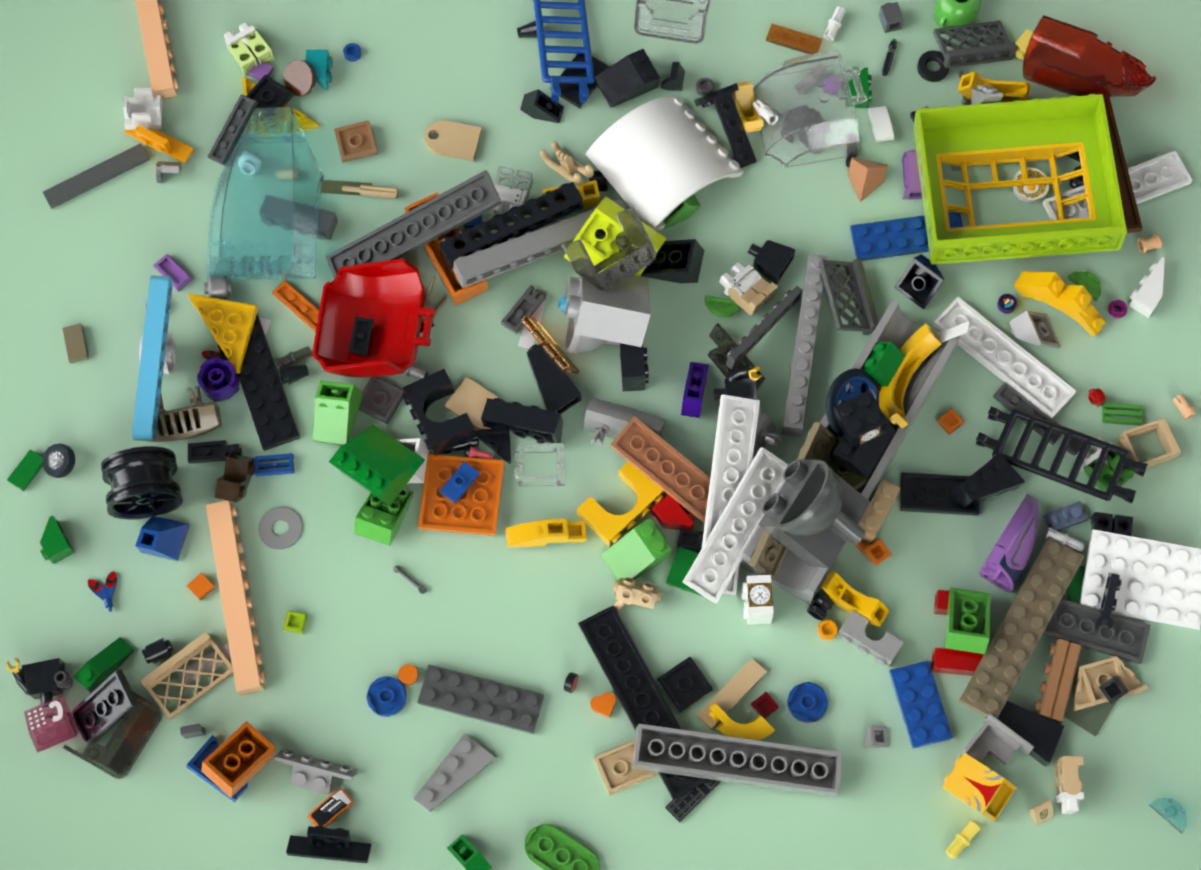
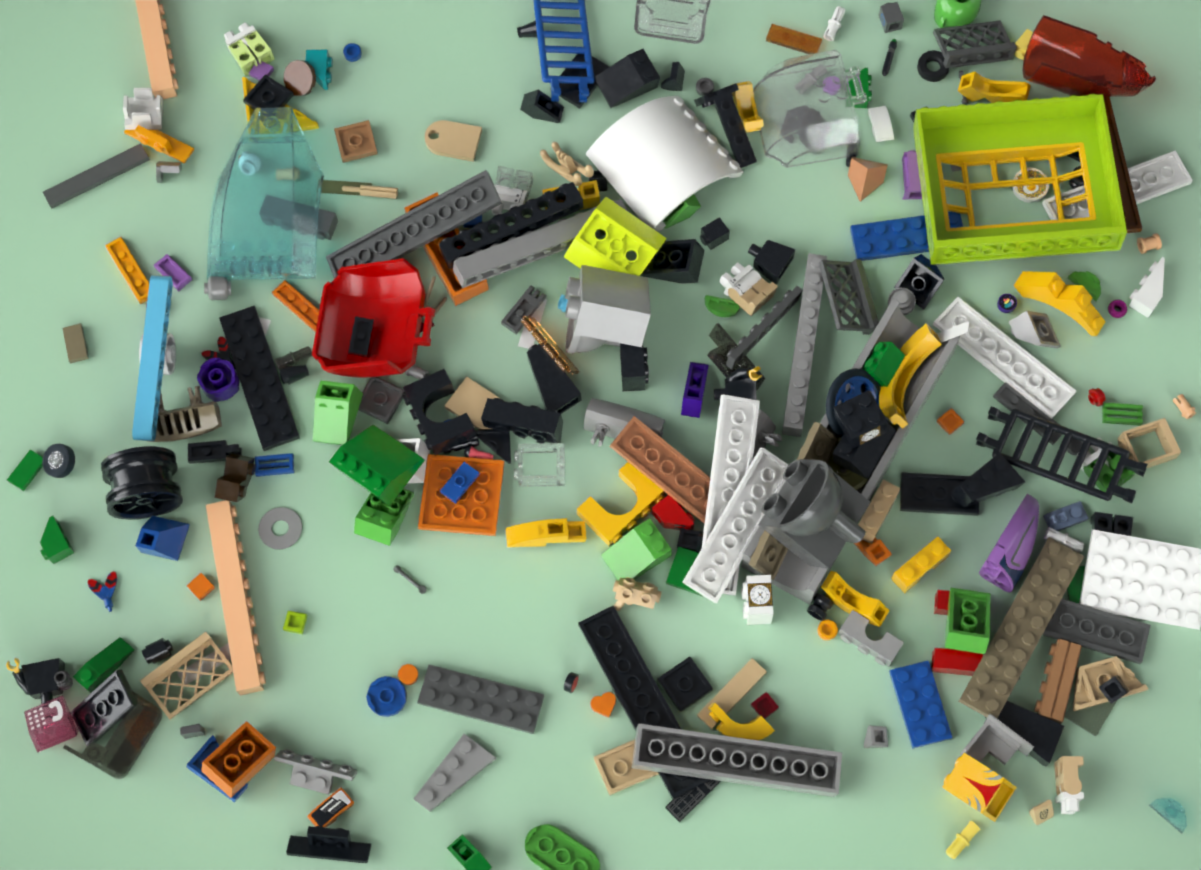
(129, 269): none -> light orange tile
(229, 324): yellow tile -> none
(232, 130): dark grey tile -> none
(633, 254): clear smoke windscreen -> none
(714, 233): none -> black brick
(765, 112): white axle -> none
(807, 702): blue tile -> none
(905, 298): none -> light grey plate
(920, 564): none -> yellow arch
(985, 94): light grey slope -> none
(1109, 602): black plate -> none

